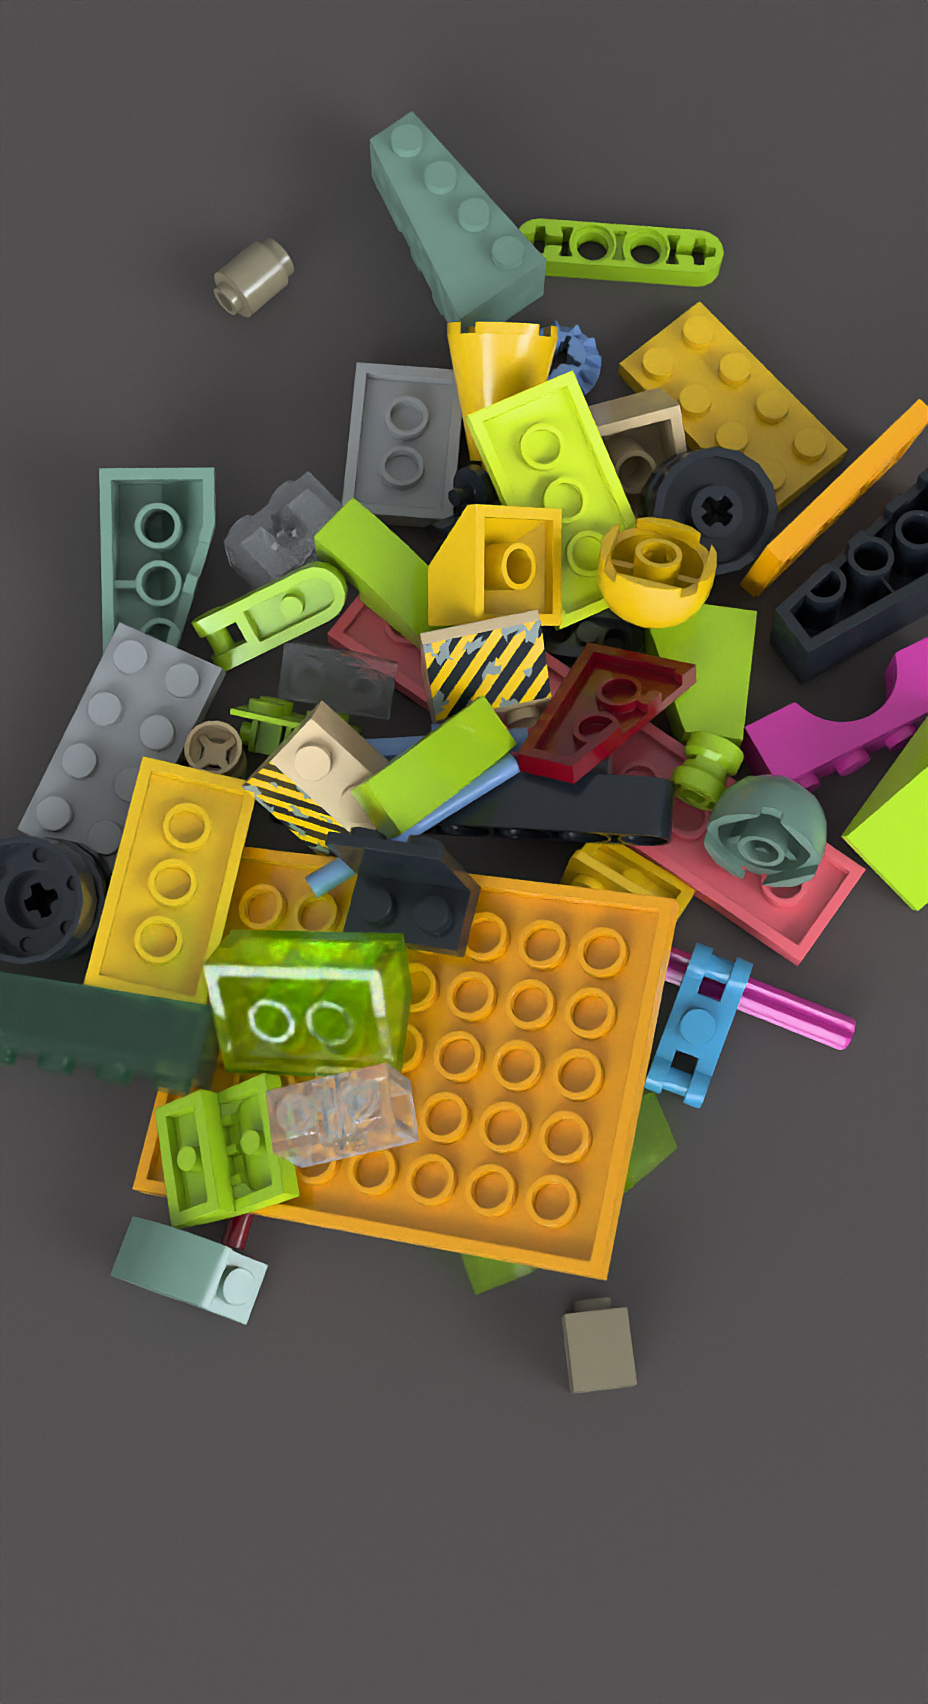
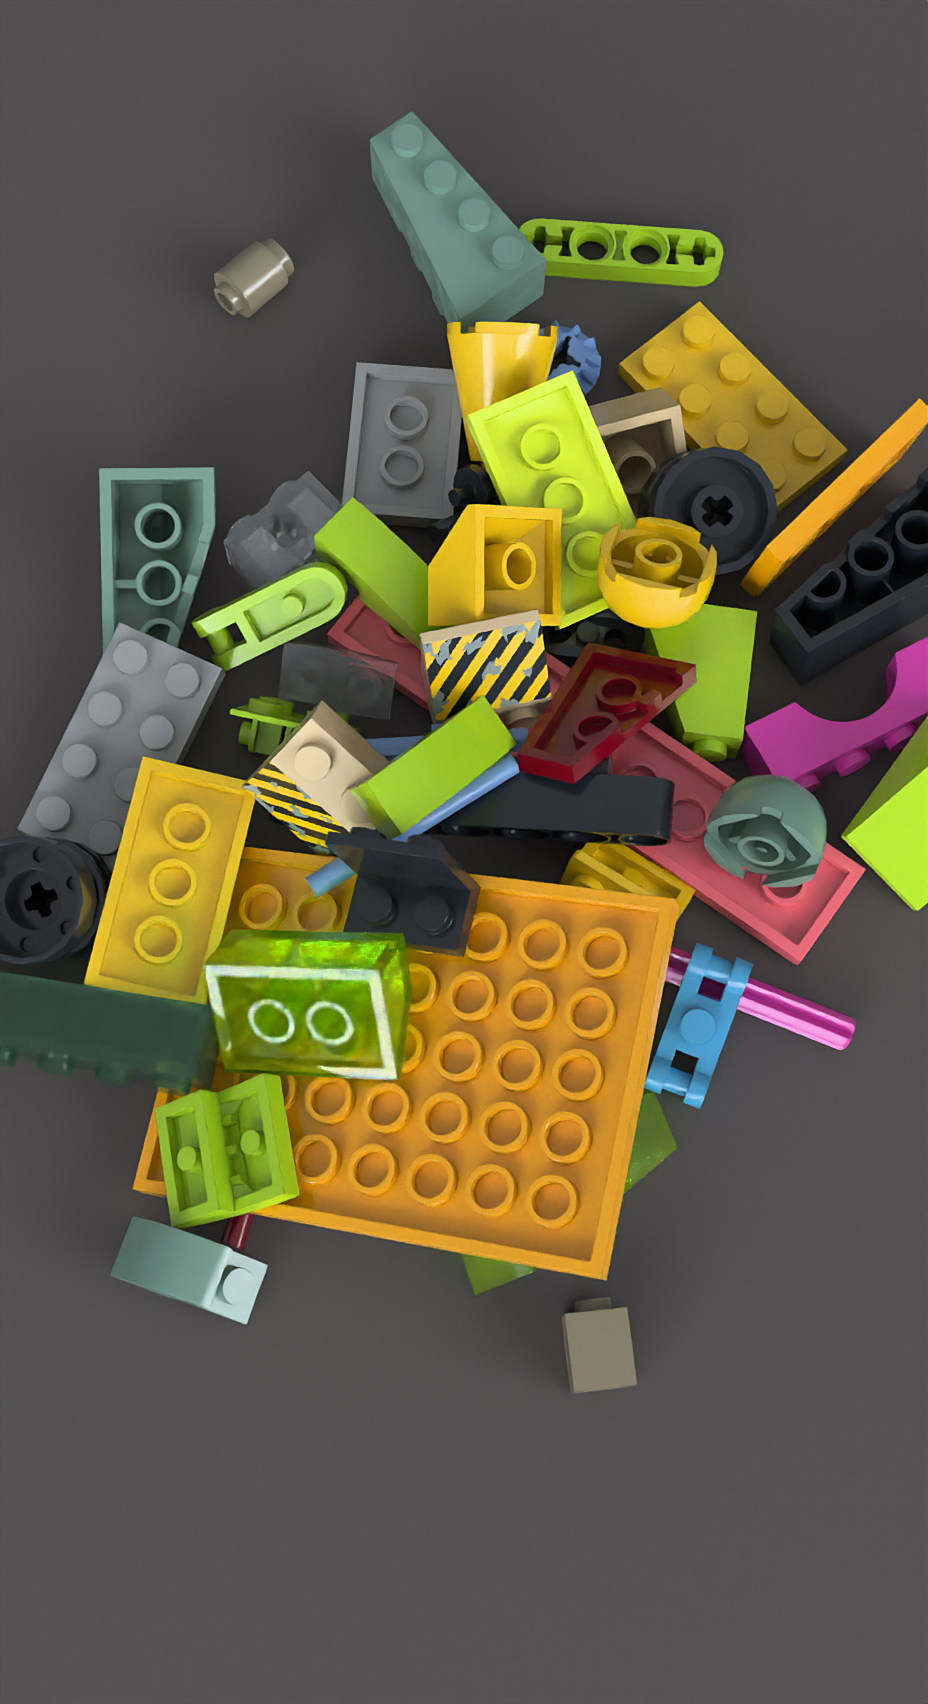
(211, 745): tan wheel -> none
(342, 1115): clear brick -> none
(706, 770): lime wheel -> none

